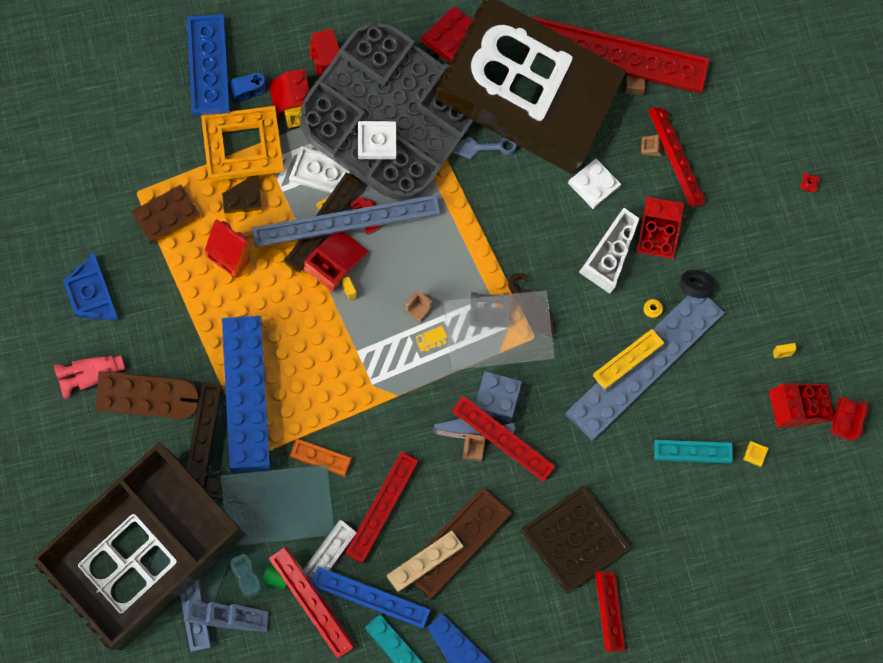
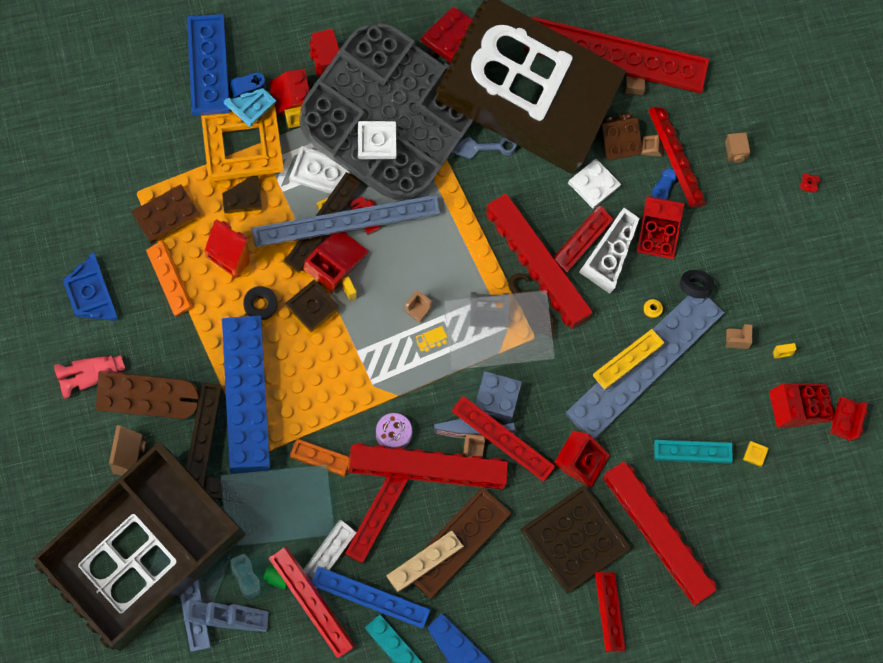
(125, 450): none -> medium nougat slope
(169, 278): none -> orange plate
(251, 106): none -> medium azure wing
(256, 292): none -> black tyre
(312, 305): none -> dark brown plate
(394, 431): none -> lavender head
(427, 466): none -> red brick
(538, 261): none -> red brick
(582, 238): none -> red plate
(582, 458): none -> red slope
(621, 136): none -> reddish brown bracket
(659, 533): none -> red brick
(664, 185): none -> blue piece
(737, 147): none -> medium nougat brick
(739, 337): none -> medium nougat panel

